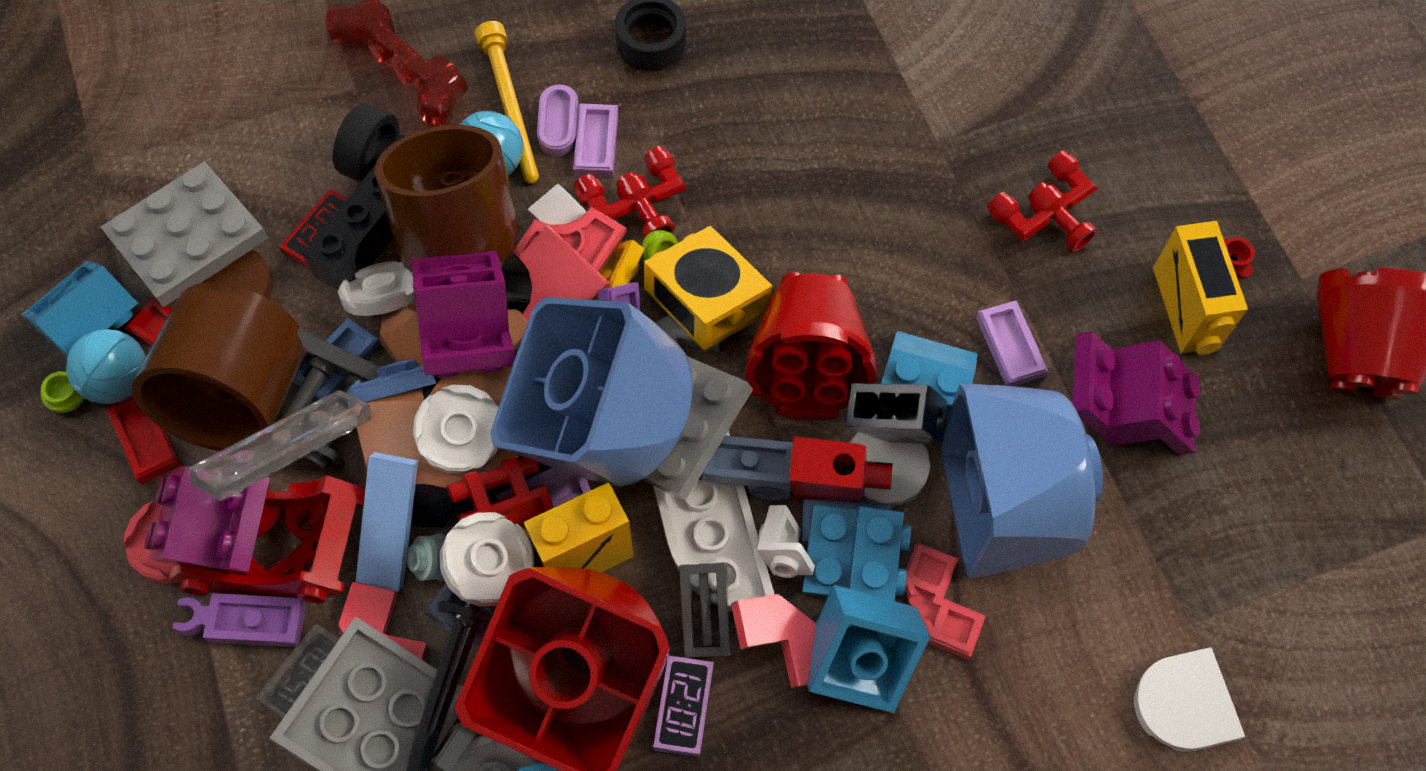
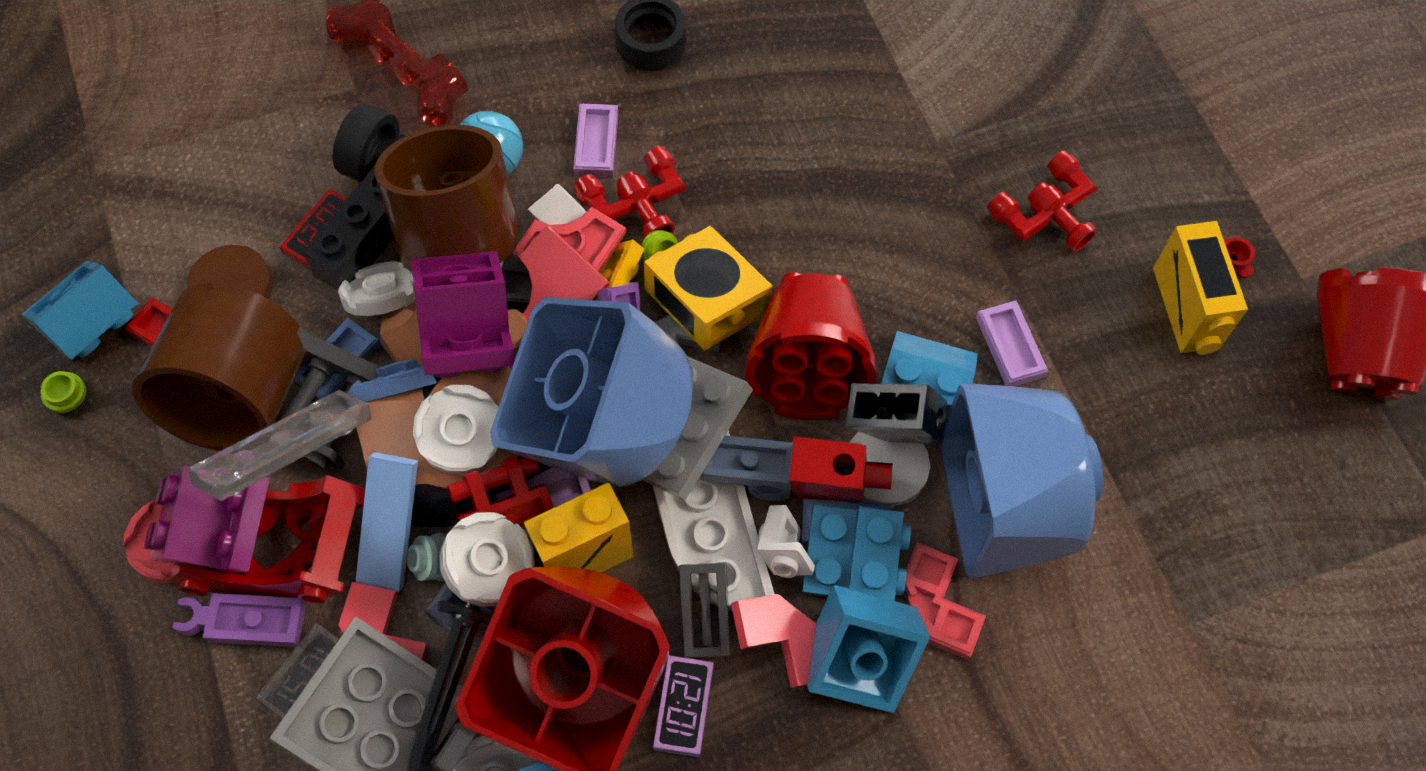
(104, 366): medium azure piece -> none
(143, 442): red tile -> none
(184, 233): light grey plate -> none
(492, 41): yellow piece -> none
(557, 120): lavender tile -> none
(1136, 393): magenta bracket -> none
(1187, 703): white tile -> none

